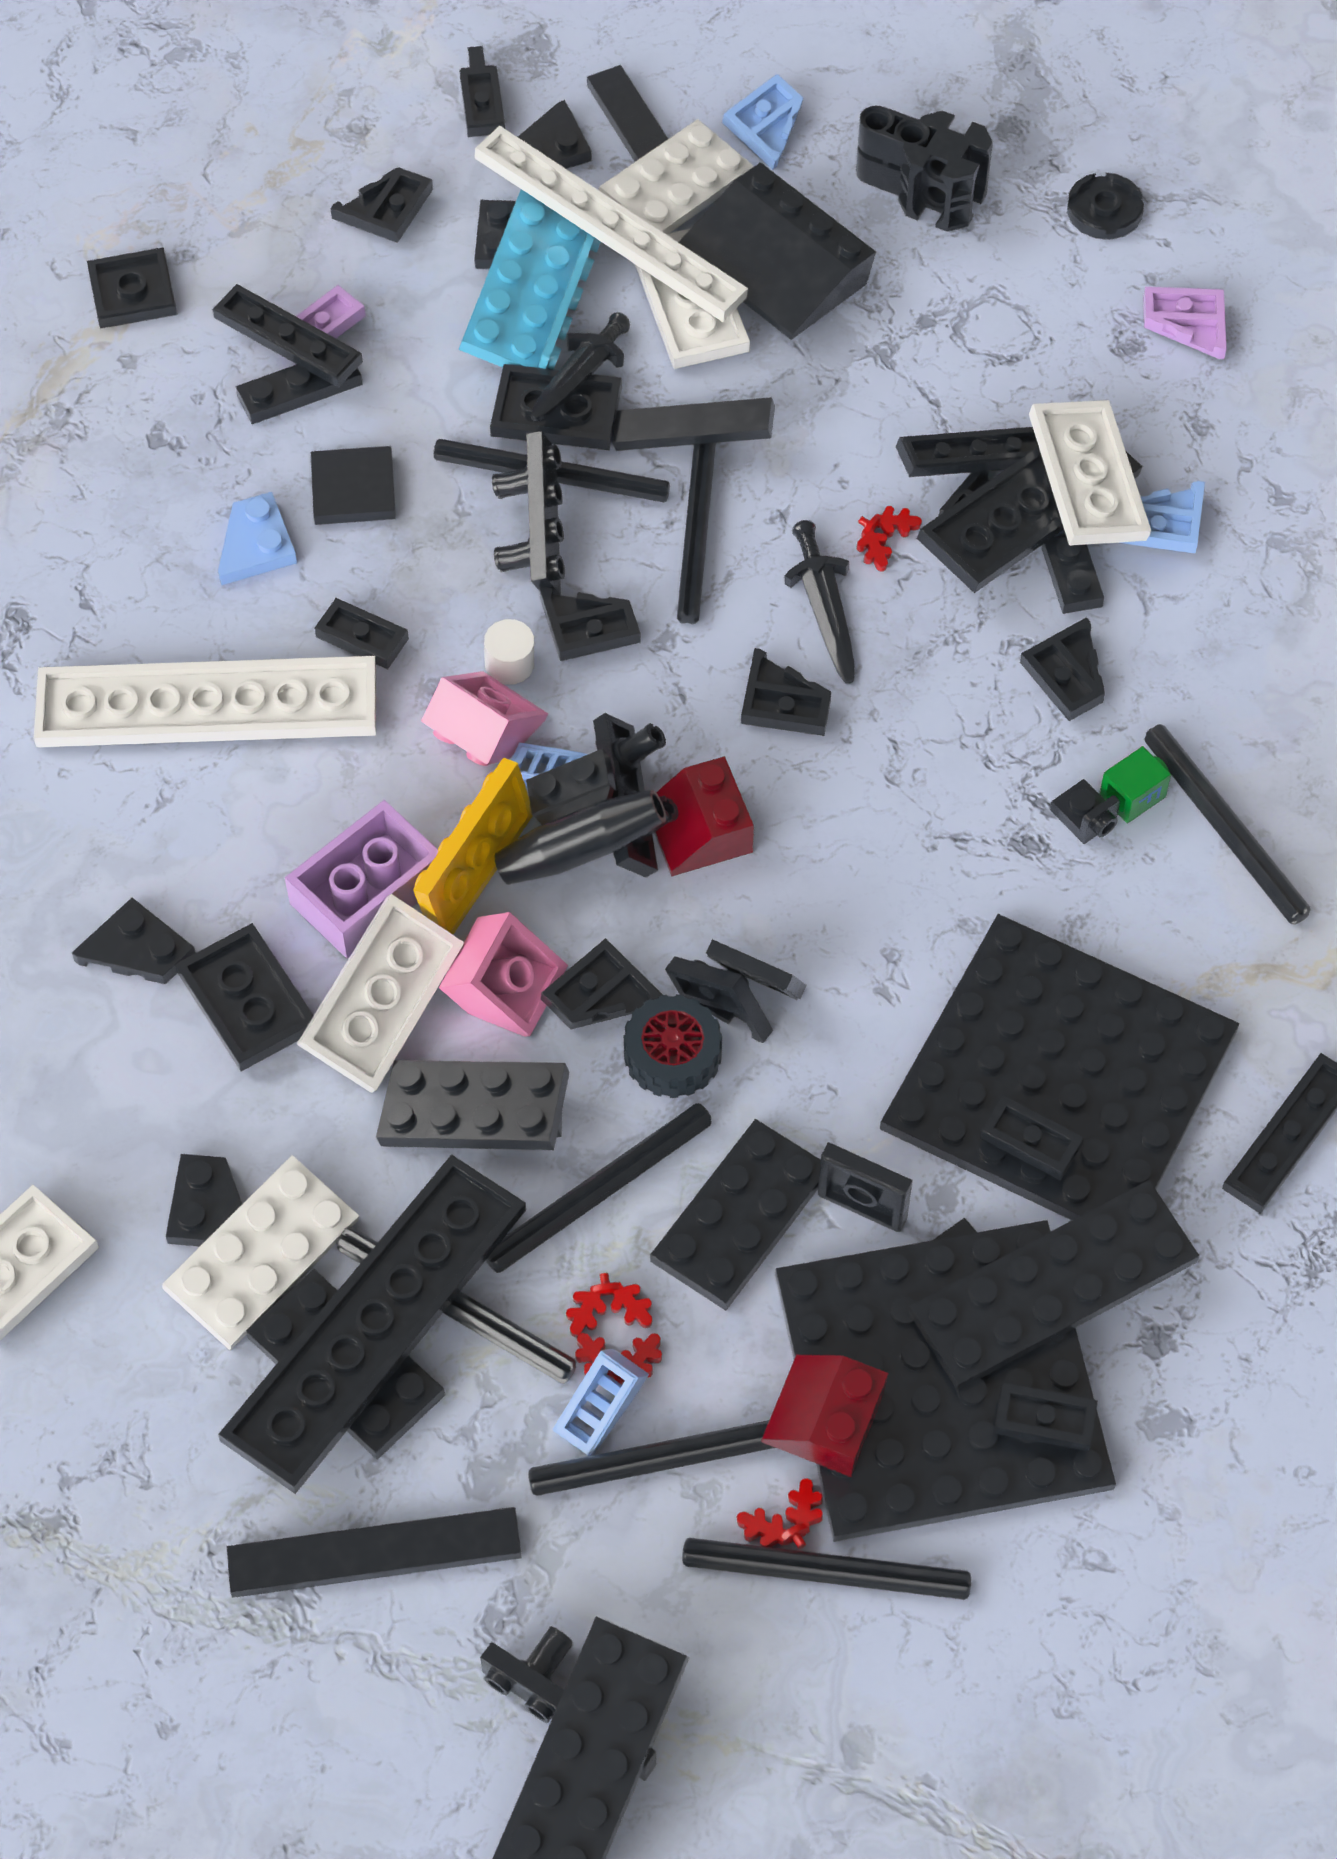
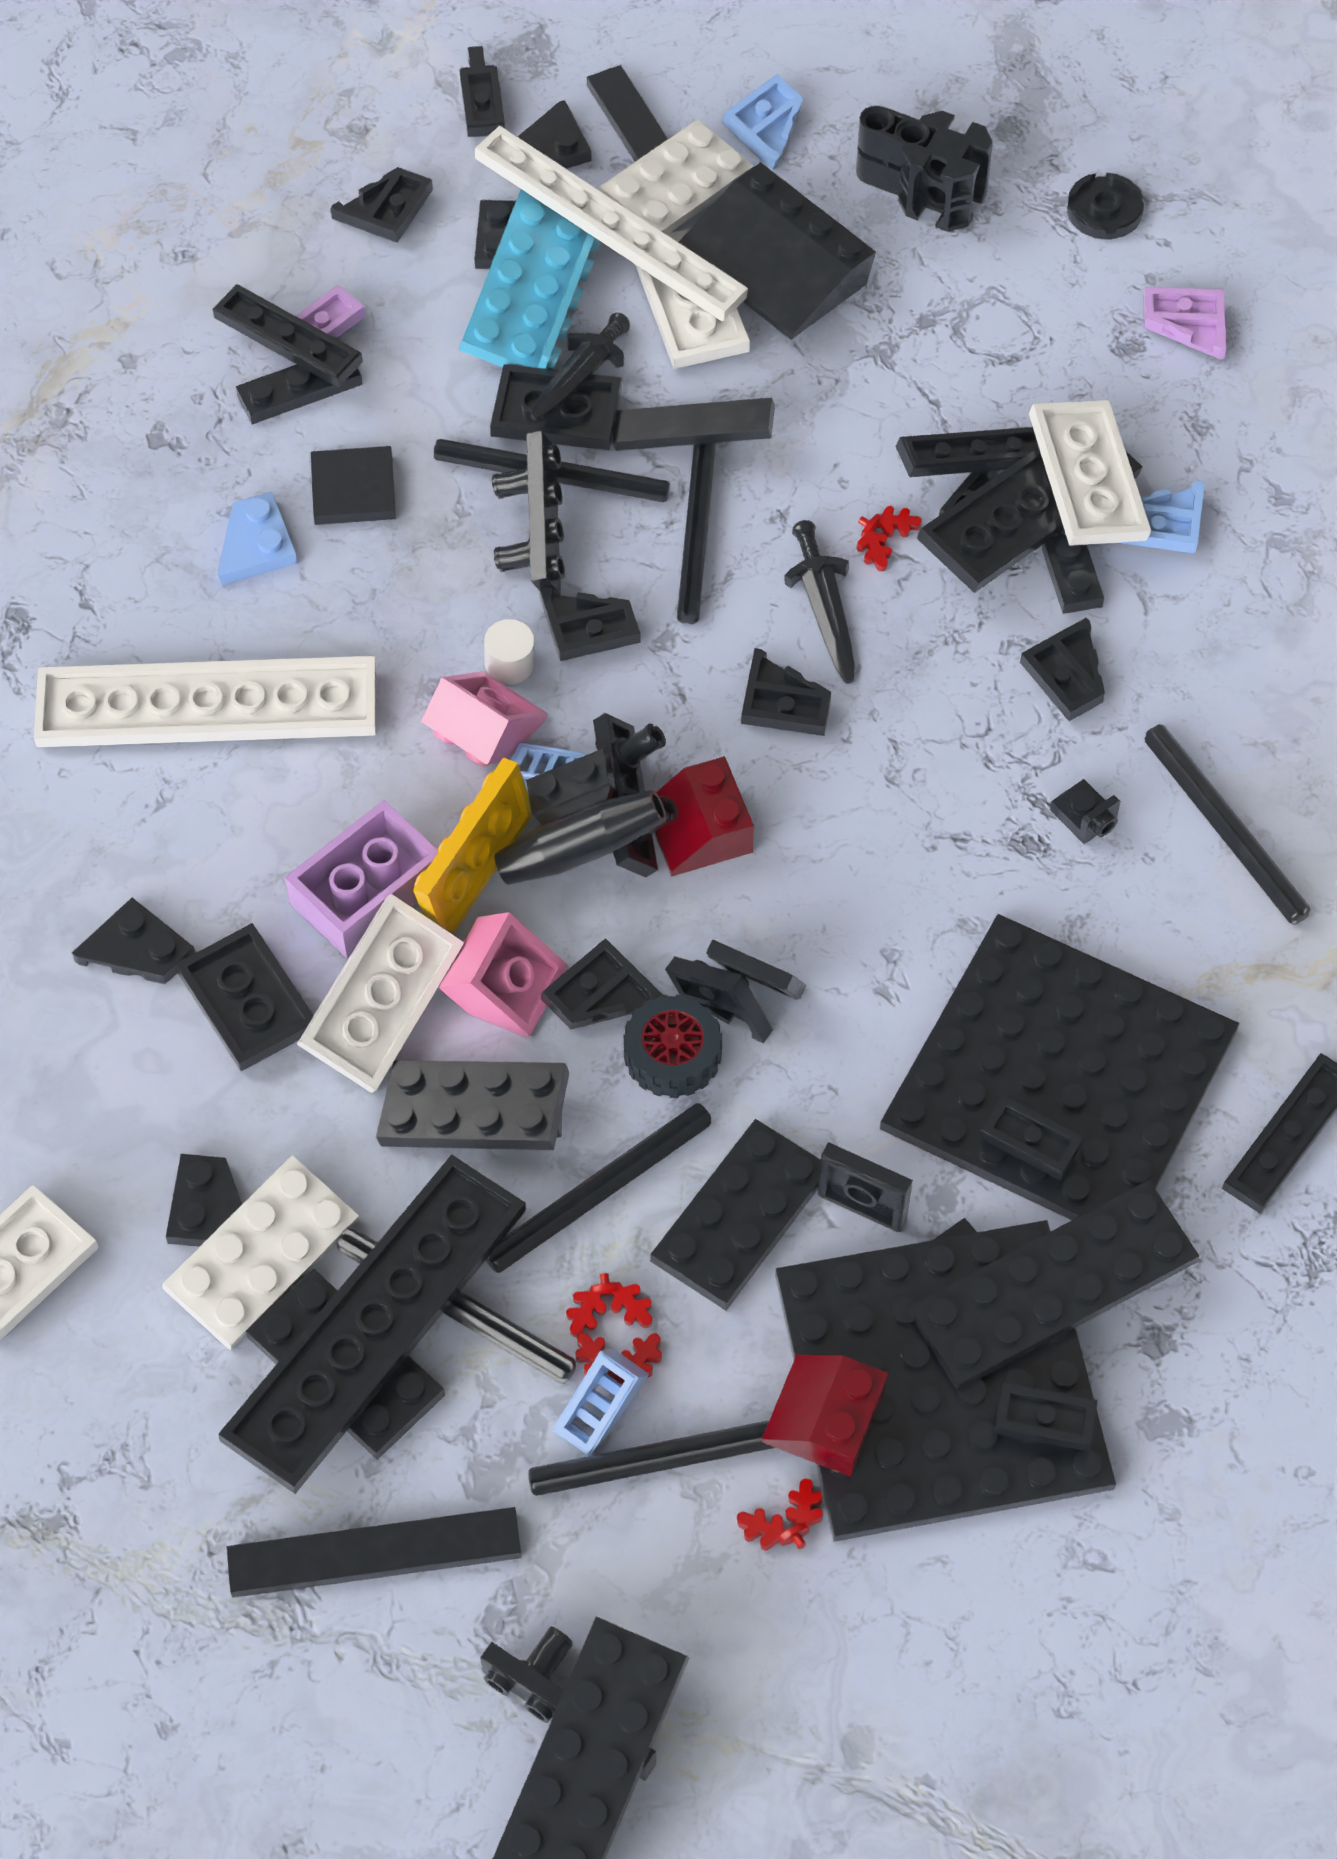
(131, 287): black tile -> none
(361, 633): black plate -> none
(826, 1568): black axle -> none
(1137, 782): green brick -> none

